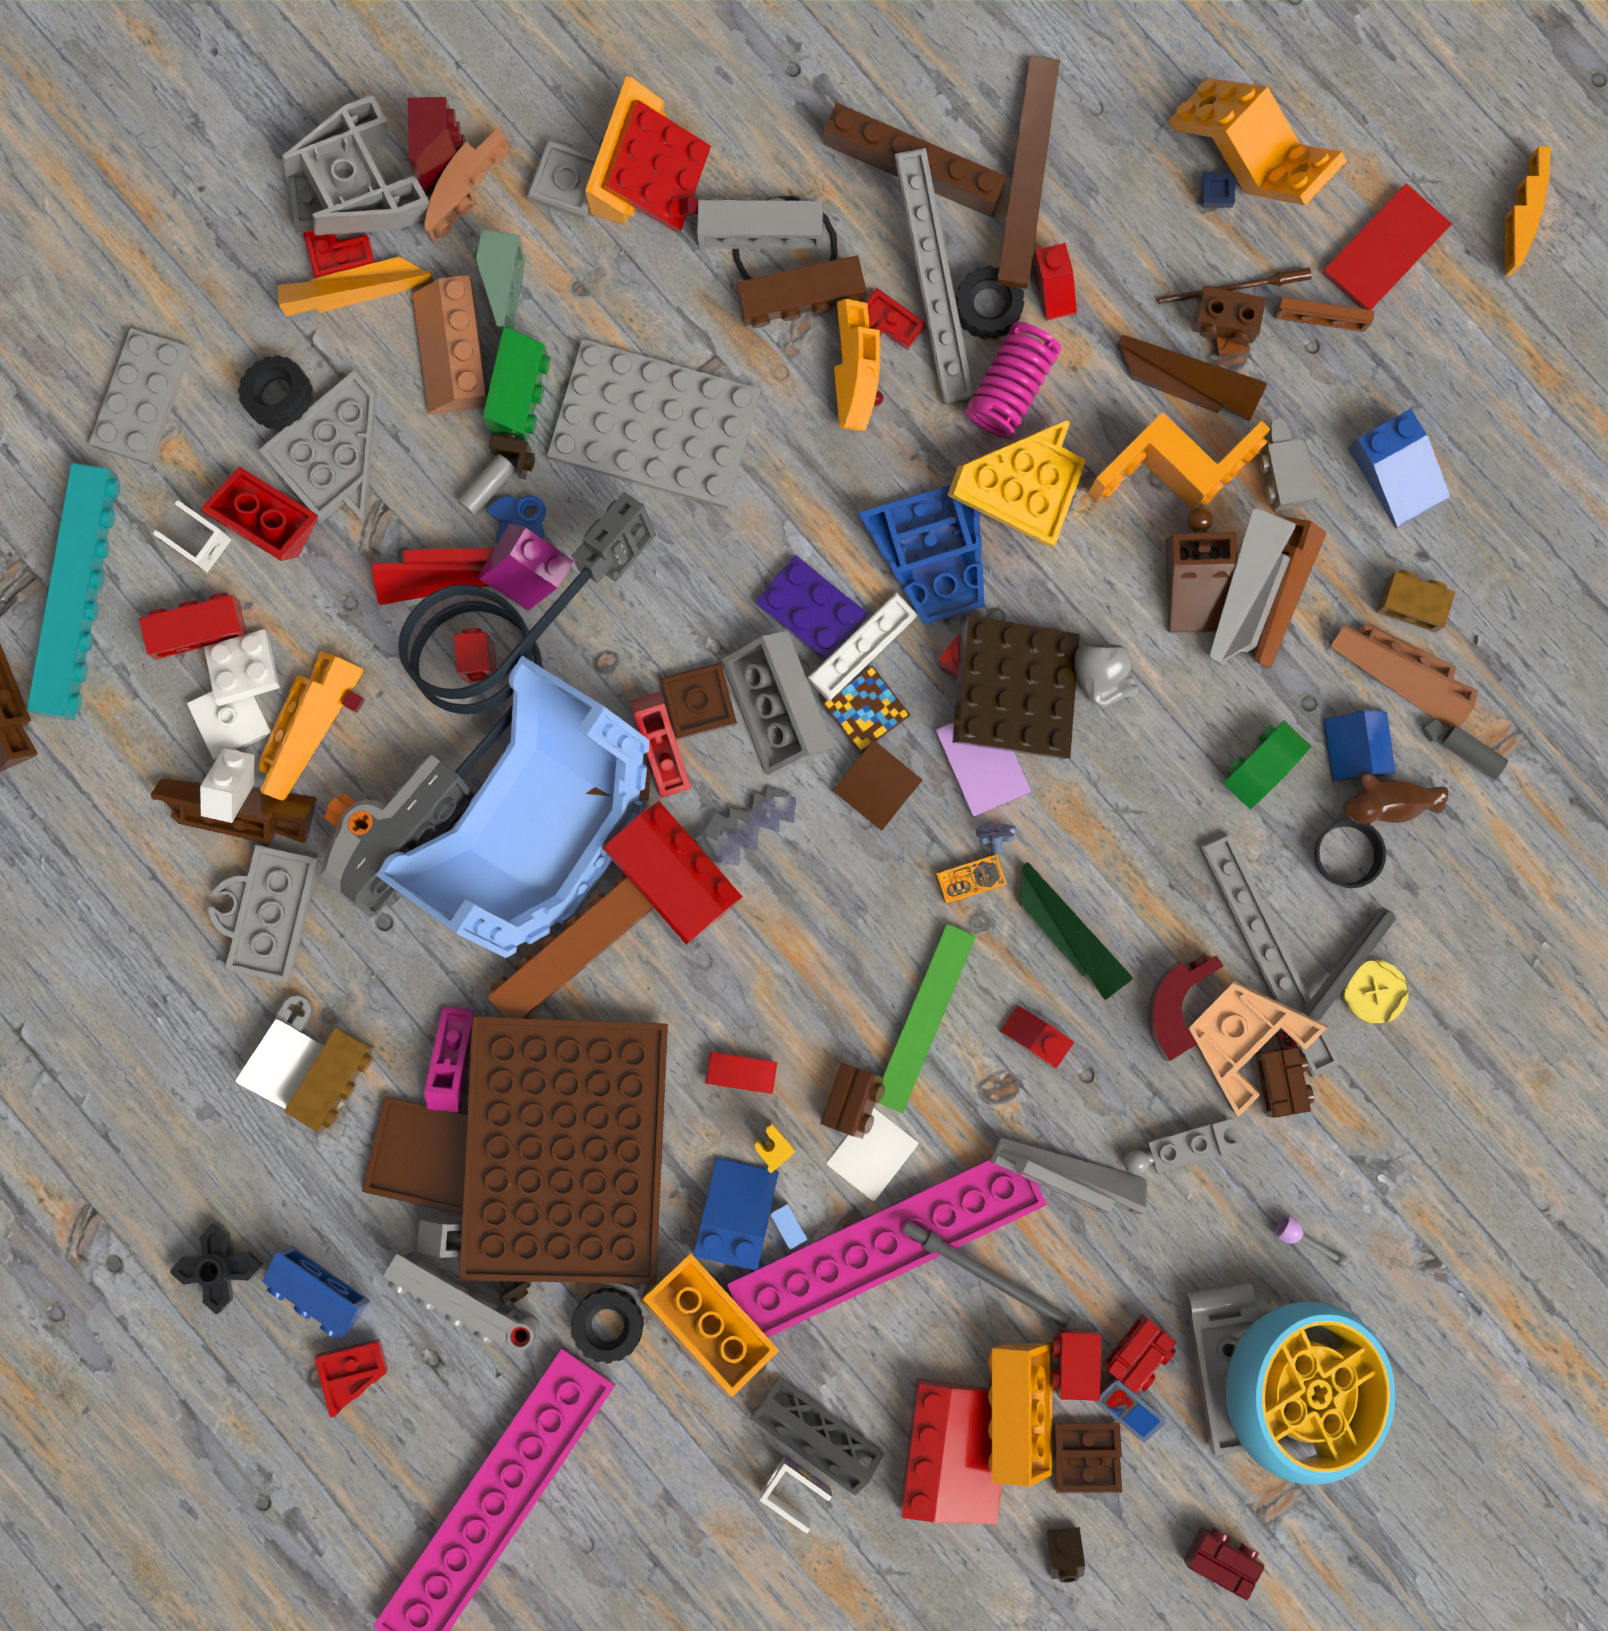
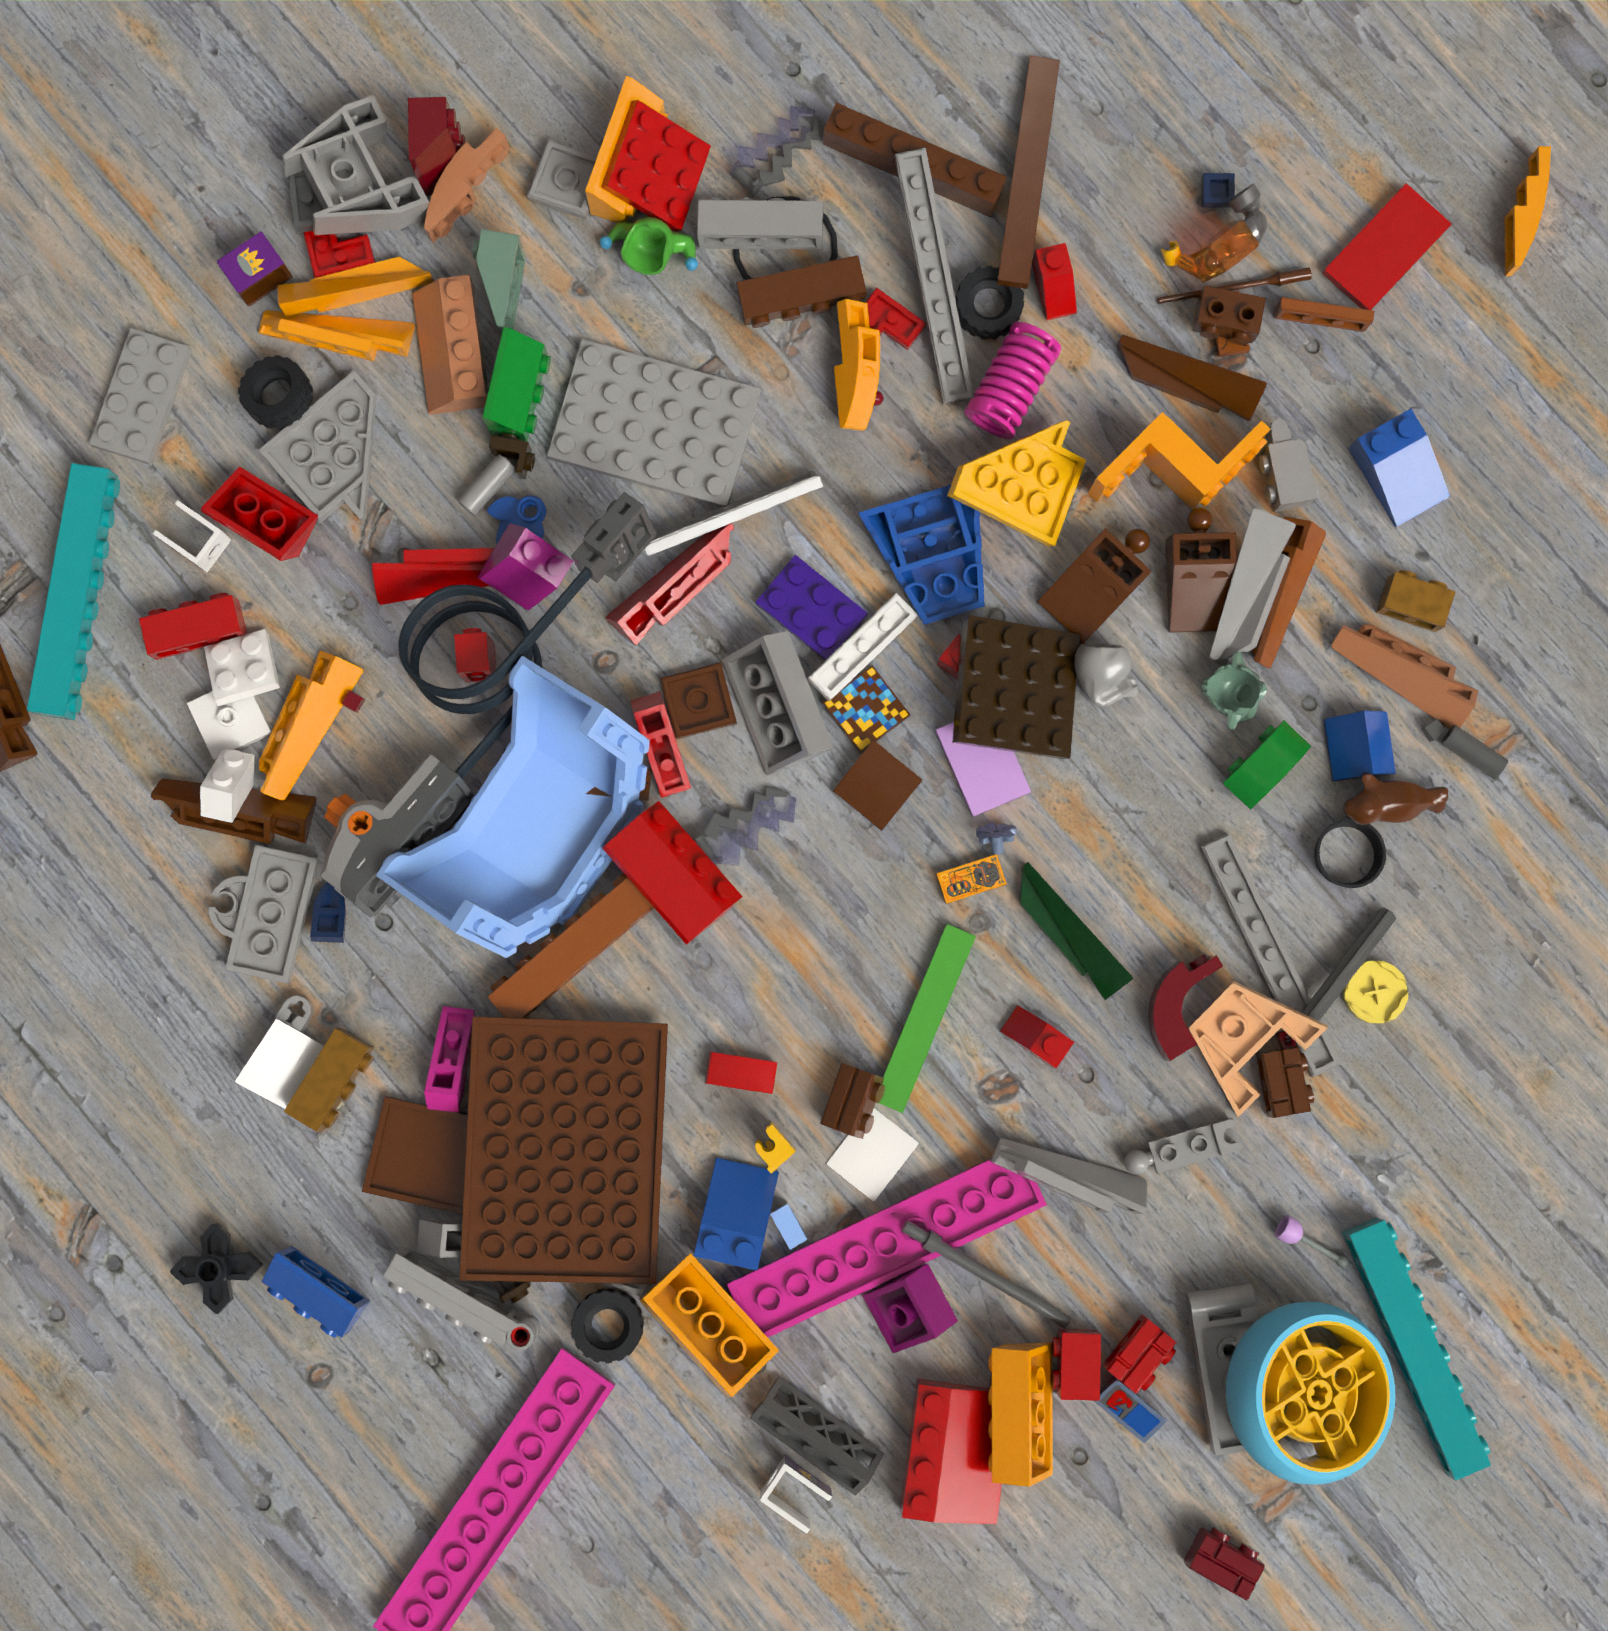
(254, 269): none -> piece
(328, 916): none -> dark blue plate
(340, 334): none -> light orange wedge
(349, 1371): red wing -> none
(650, 245): none -> bright green piece
(673, 585): none -> red wedge
(688, 206): dark red piece -> none
(733, 512): none -> tile
(783, 140): none -> piece
(910, 1308): none -> magenta slope
(1066, 1554): dark brown bracket -> none
(1087, 1458): reddish brown slope -> none
(1092, 587): none -> reddish brown slope
(1227, 245): none -> clear orange torso
(1235, 691): none -> sand green hair
(1257, 141): light orange bracket -> none
(1417, 1349): none -> teal brick

